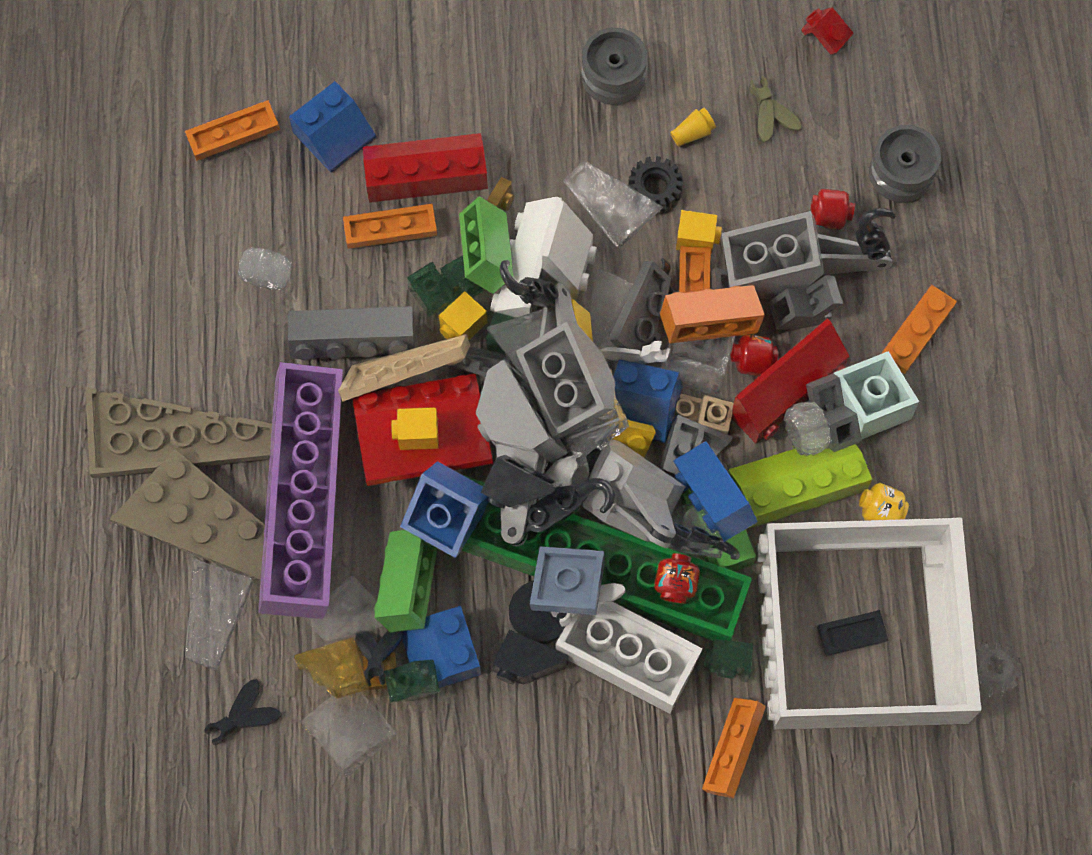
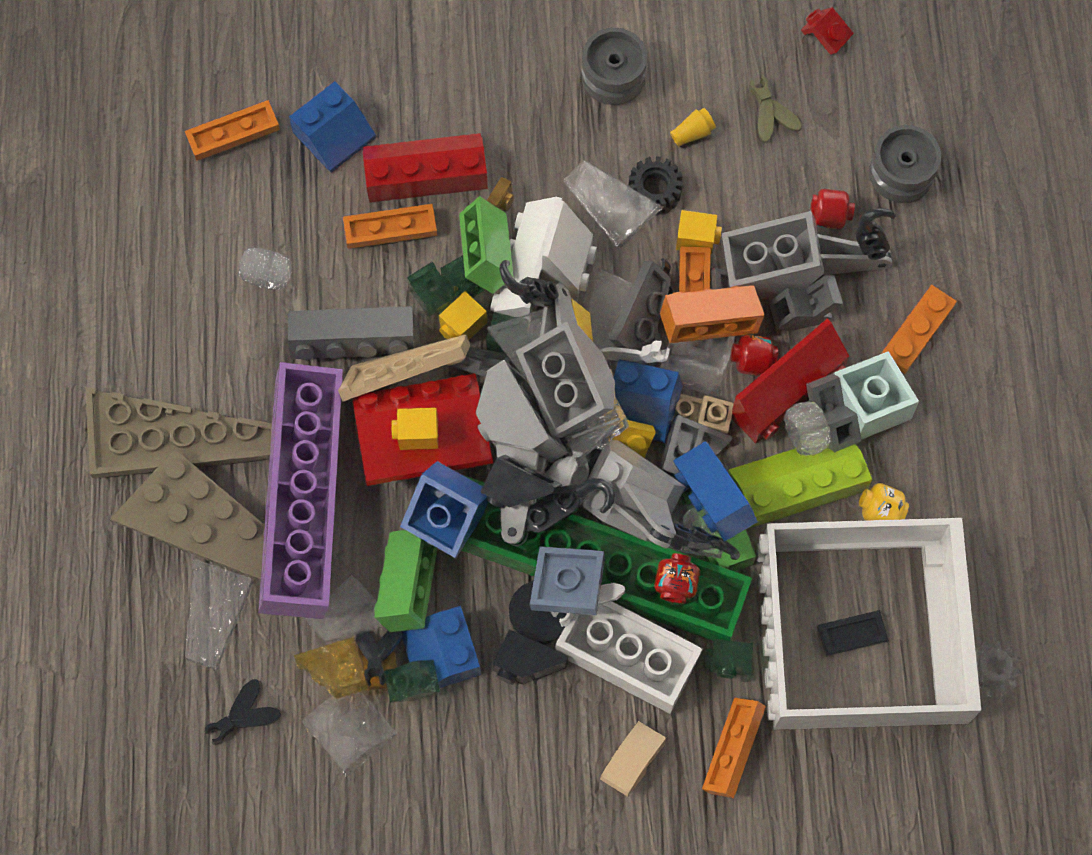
(632, 758): none -> tan slope

